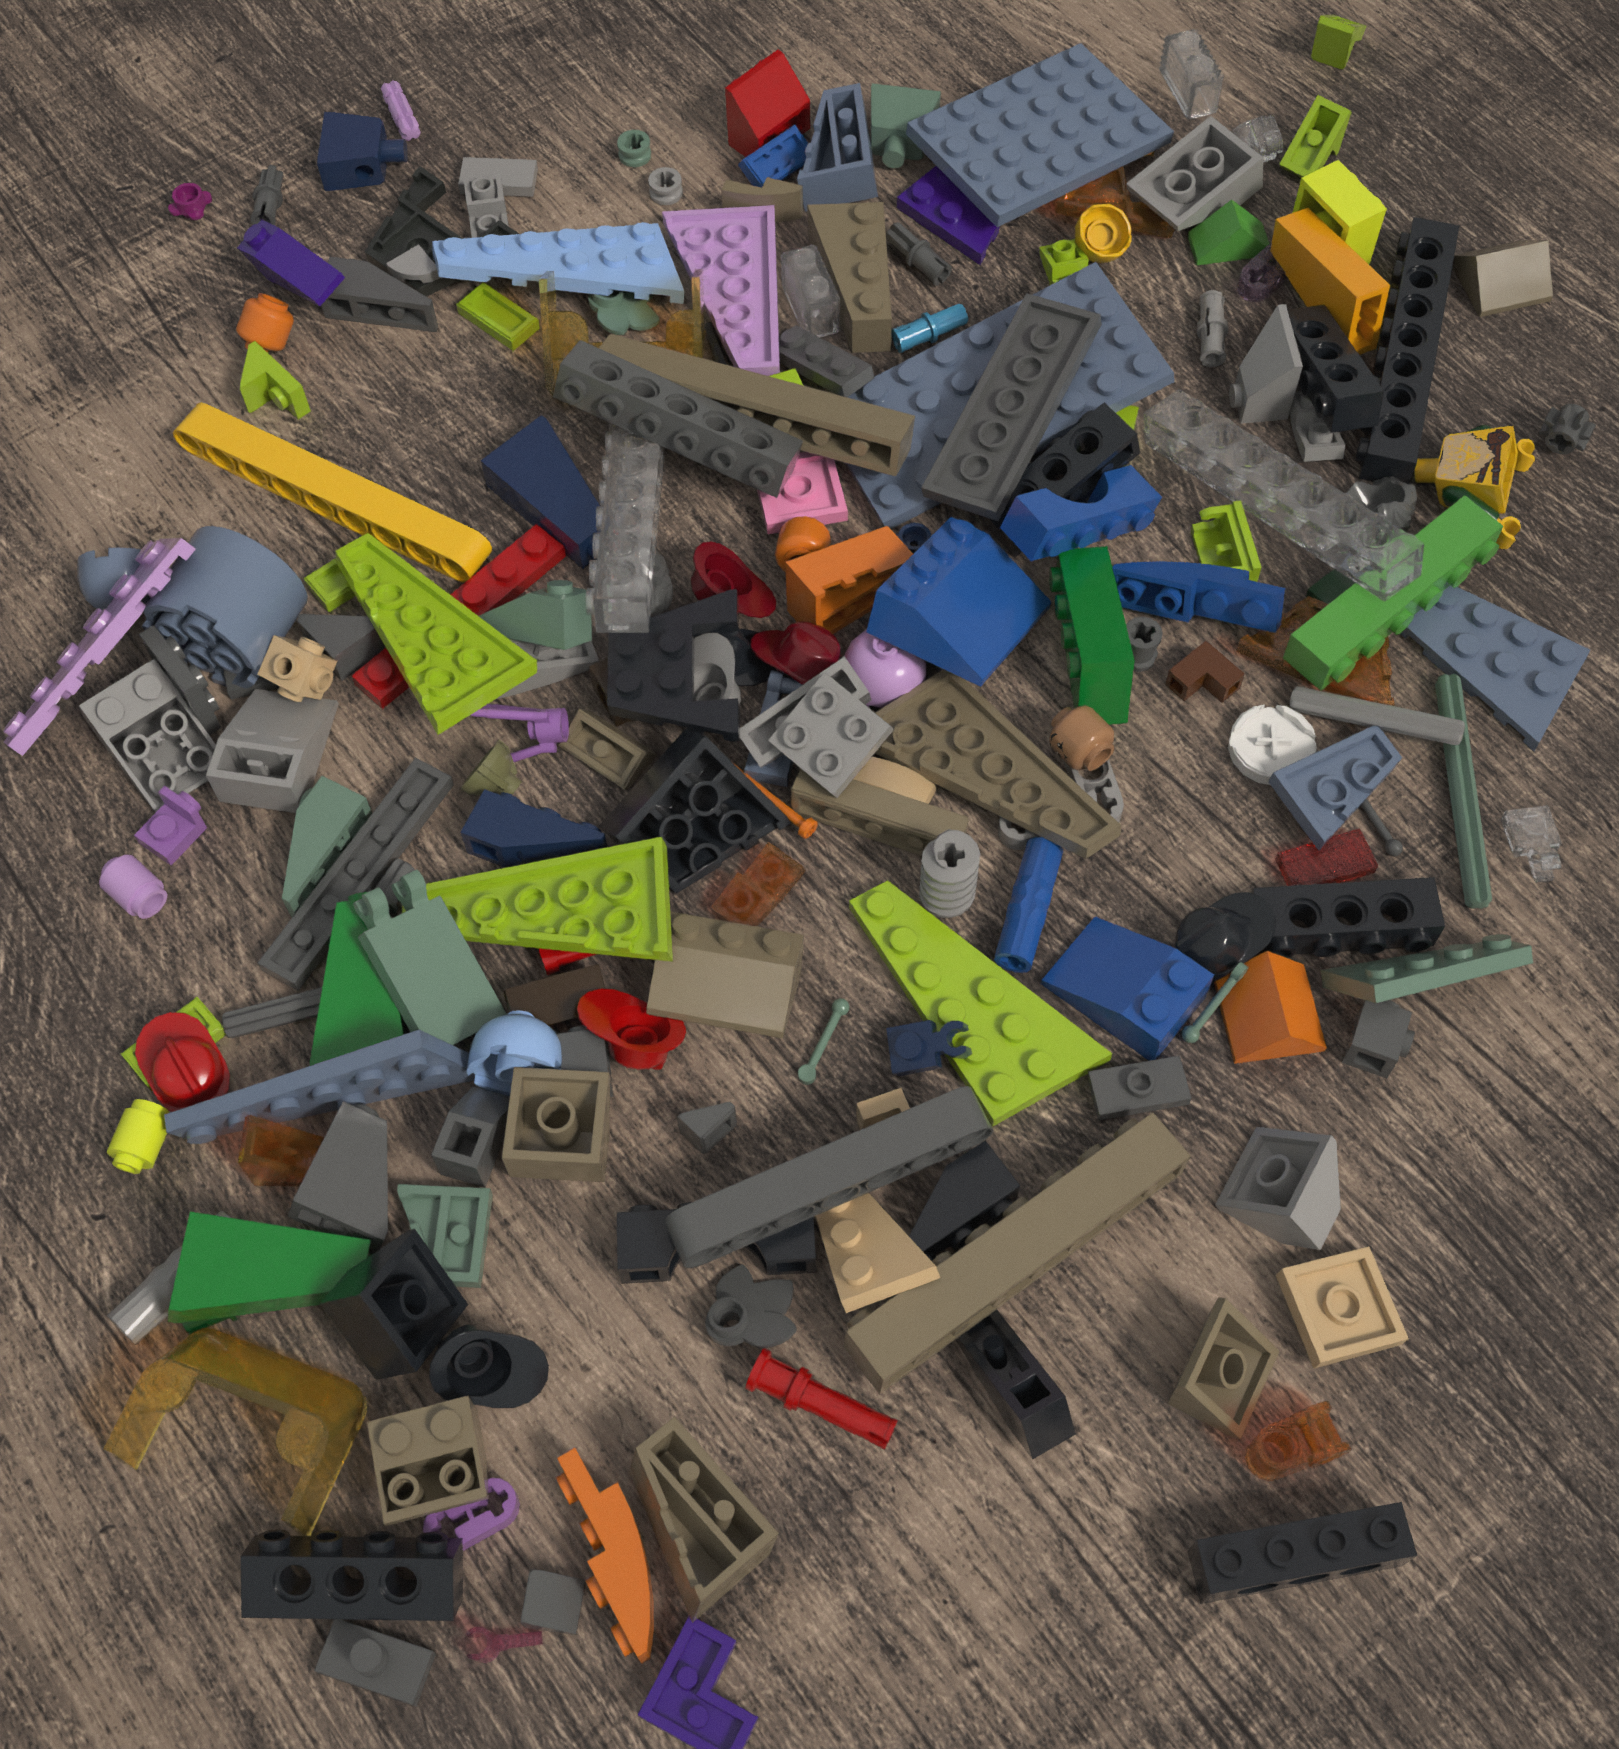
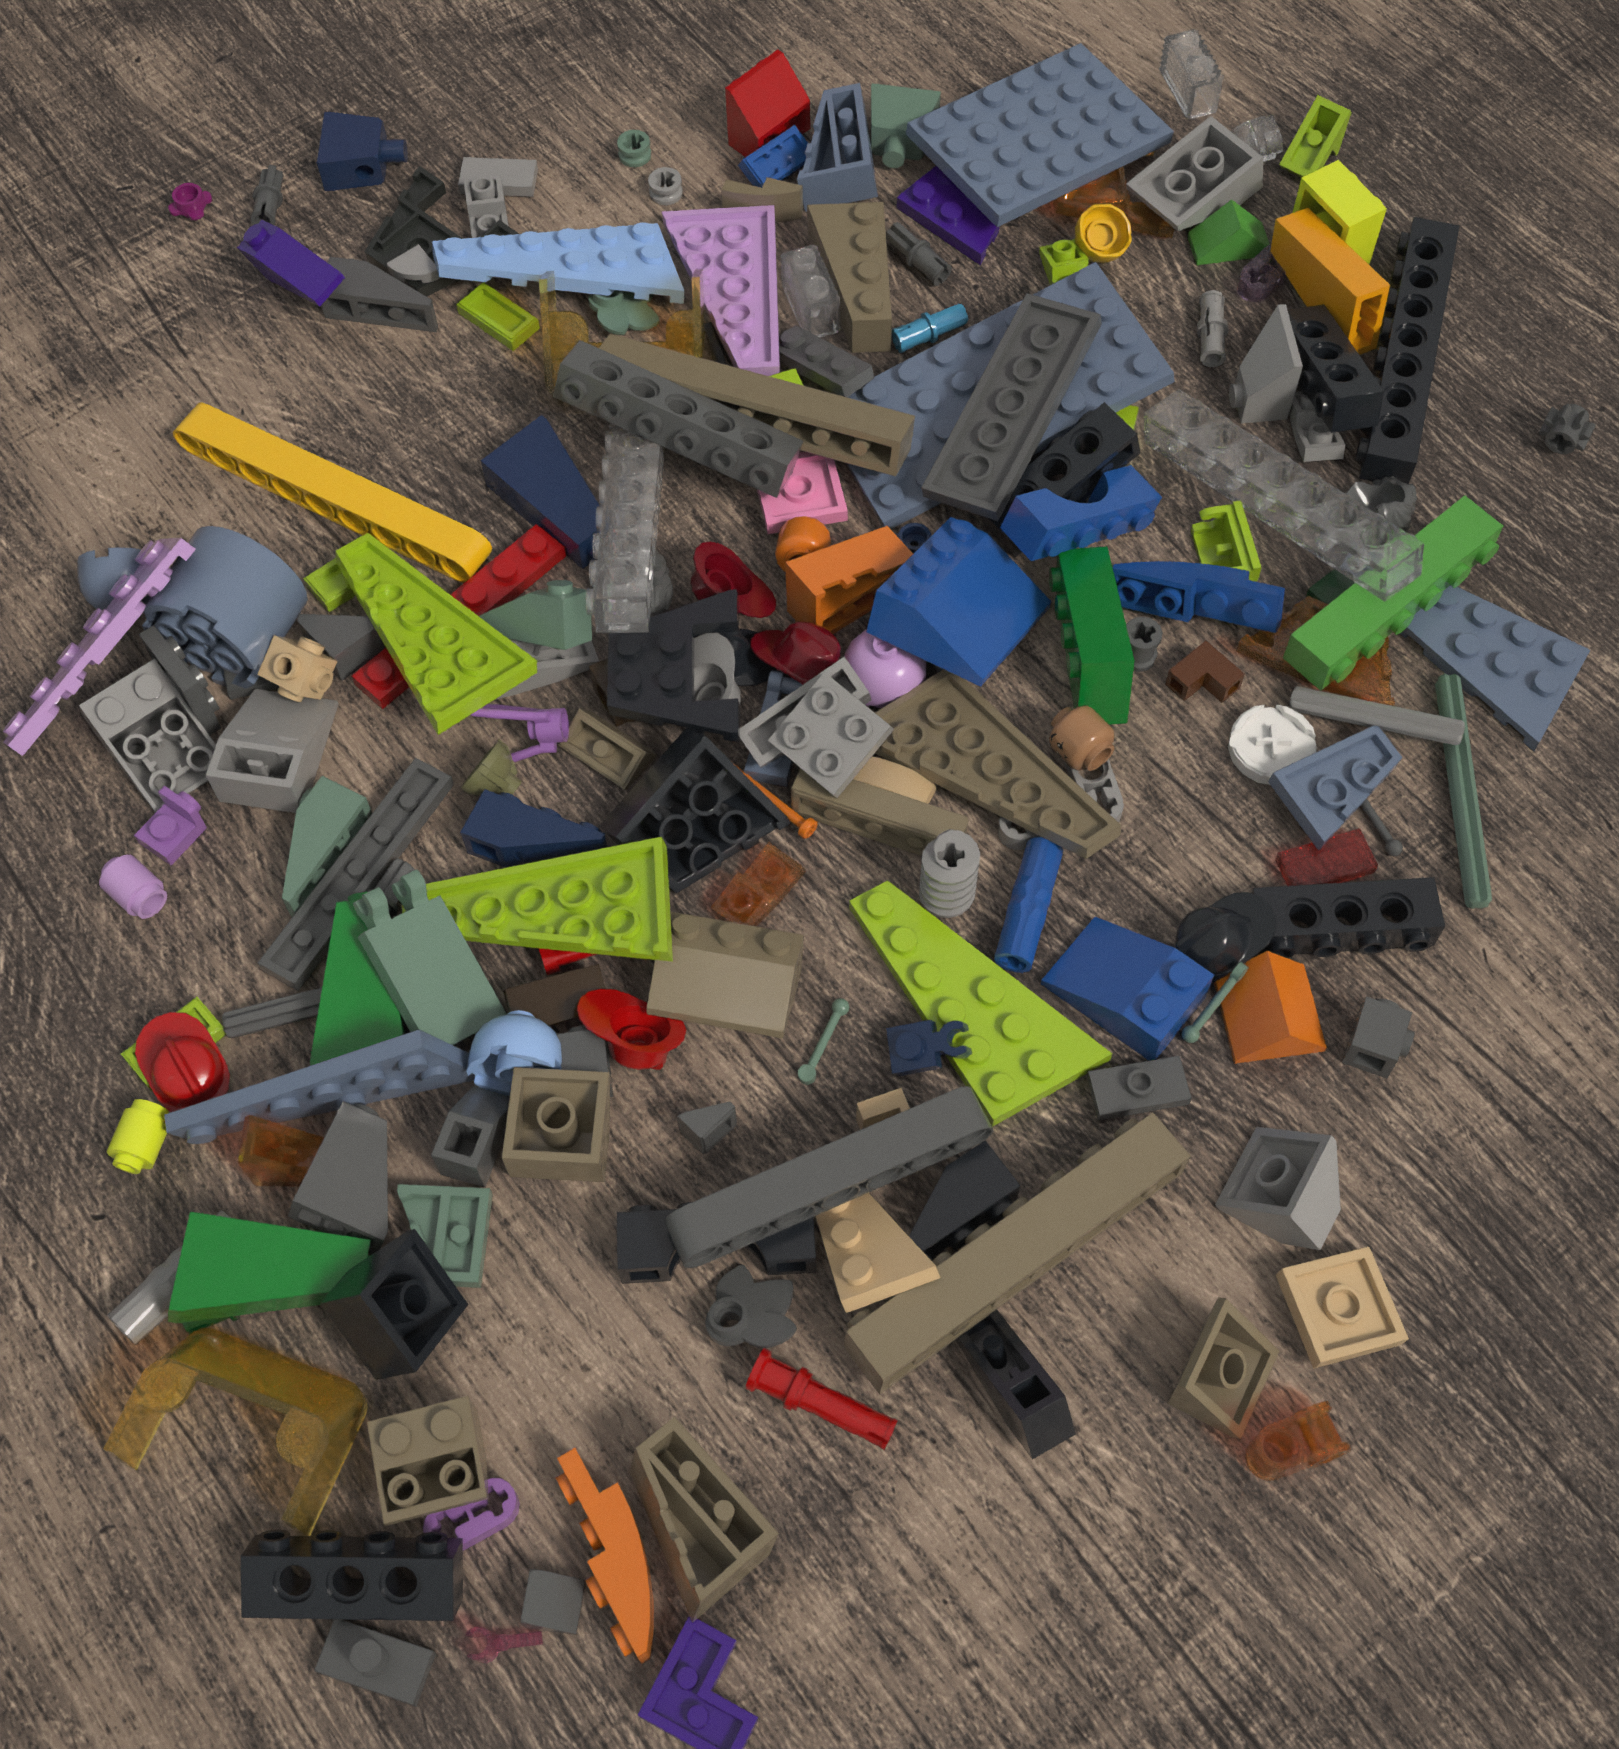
(266, 322): orange head -> none
(267, 380): lime slope -> none
(400, 110): lavender axle -> none
(488, 1367): black piece -> none
(1301, 1552): black brick -> none
(1335, 40): lime slope -> none
(1423, 971): sand green wing -> none
(1481, 468): torso -> none
(1506, 276): dark tan slope -> none
(1534, 835): clear plate -> none

